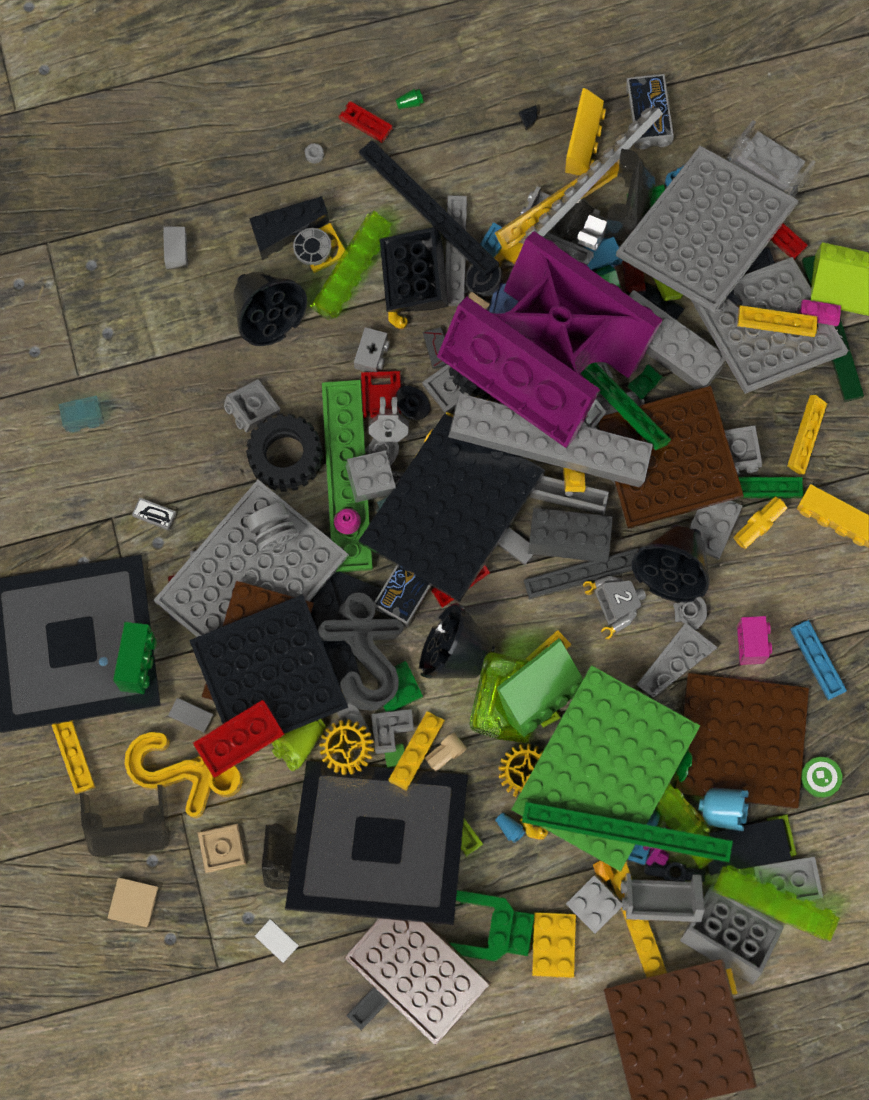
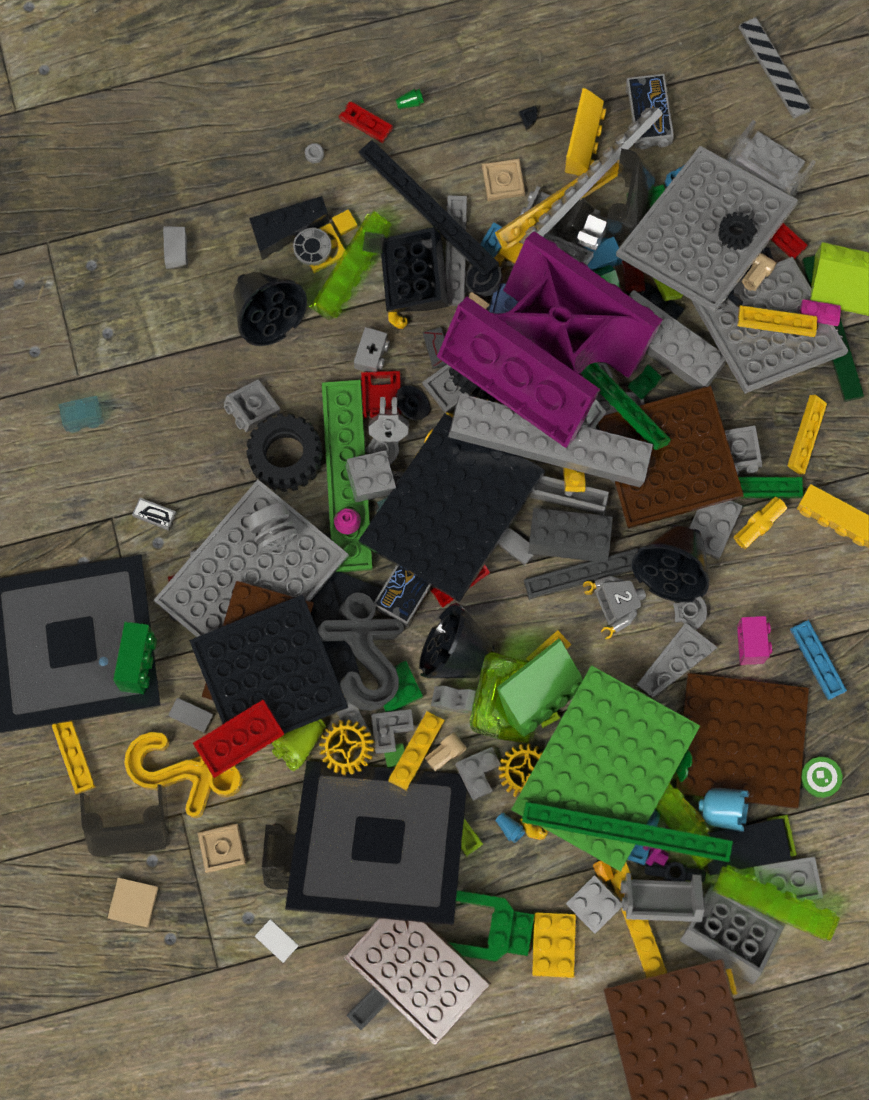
(344, 222): none -> yellow tile
(373, 242): none -> clear smoke plate
(453, 699): none -> light grey brick
(473, 770): none -> light grey plate
(503, 179): none -> tan tile
(740, 222): none -> black tyre
(761, 268): none -> tan piece
(774, 68): none -> tile

